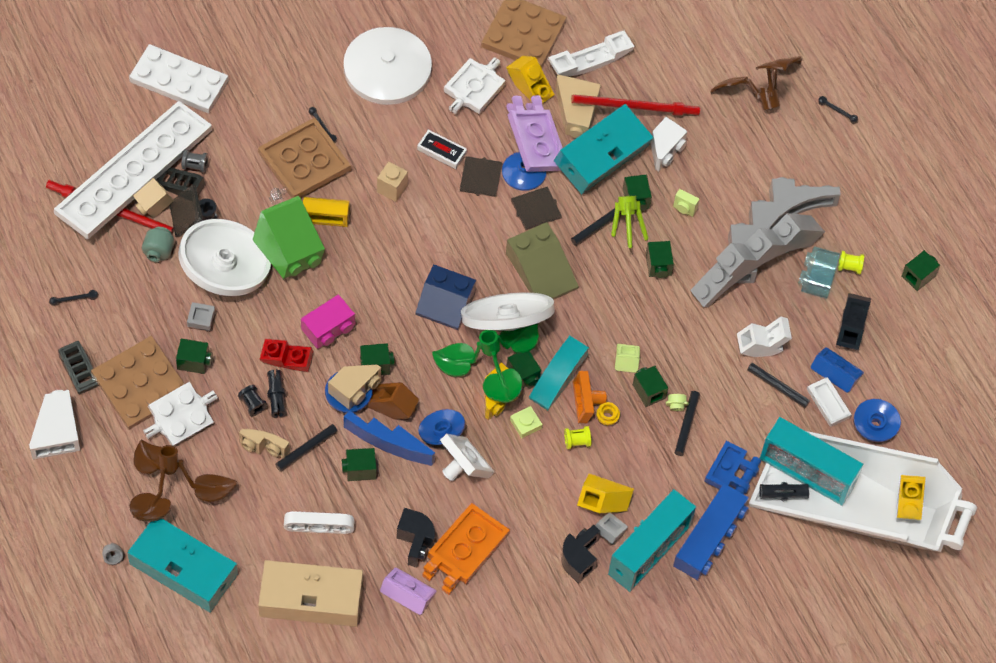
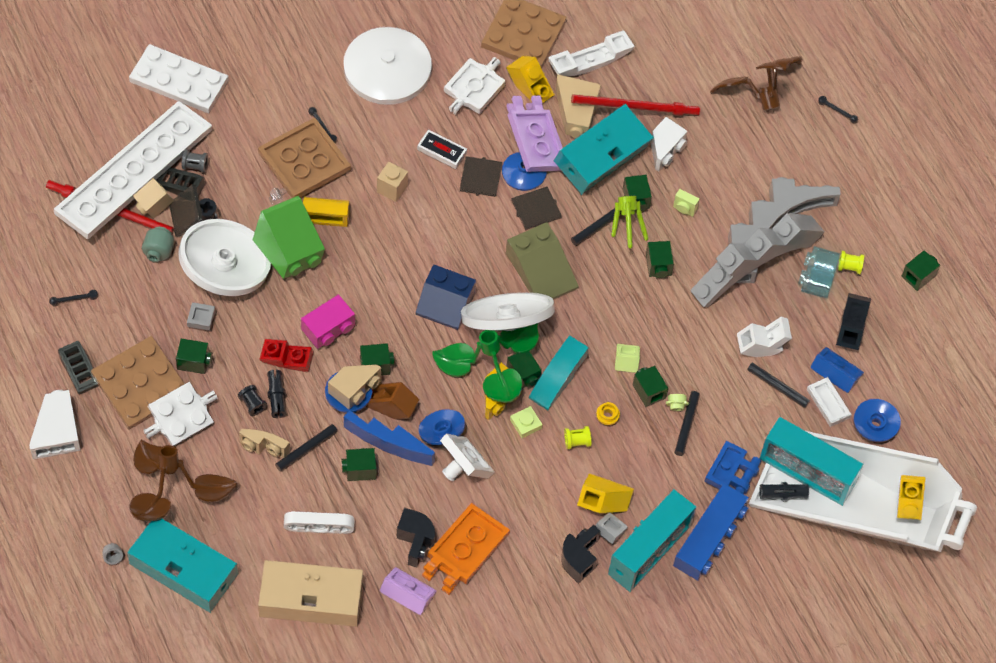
(586, 397): orange tile -> none

